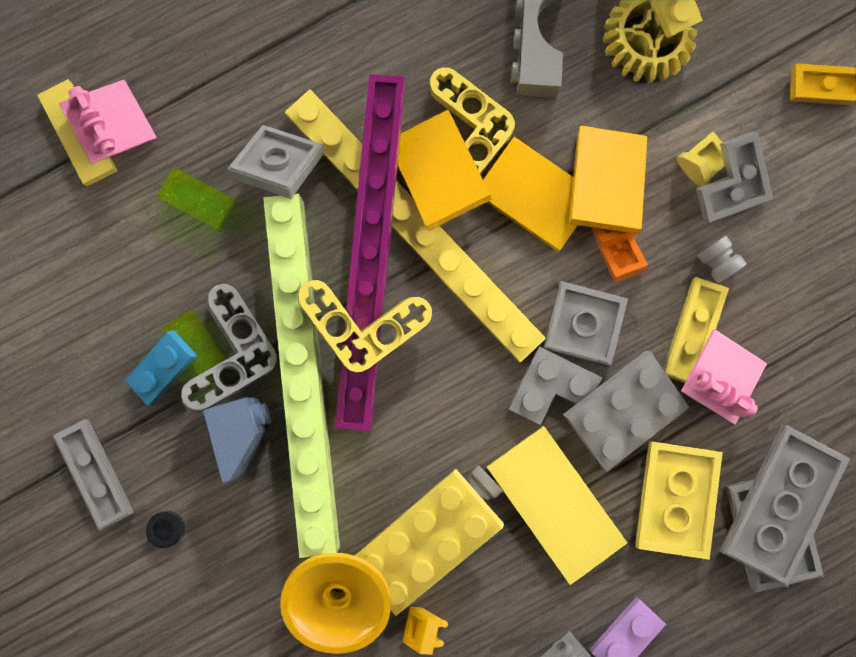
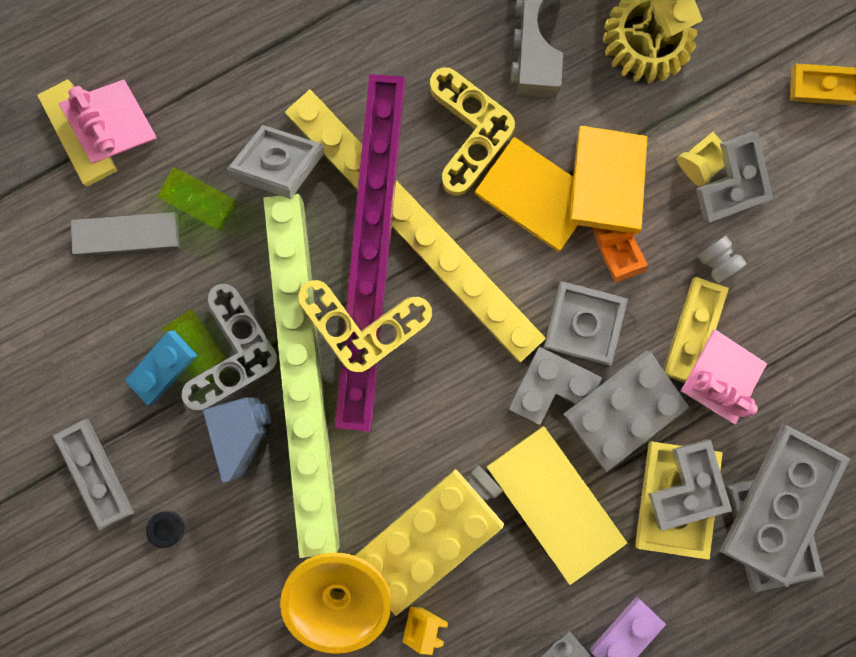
(125, 234): none -> light grey tile
(440, 171): yellow tile -> none
(701, 489): none -> light grey plate

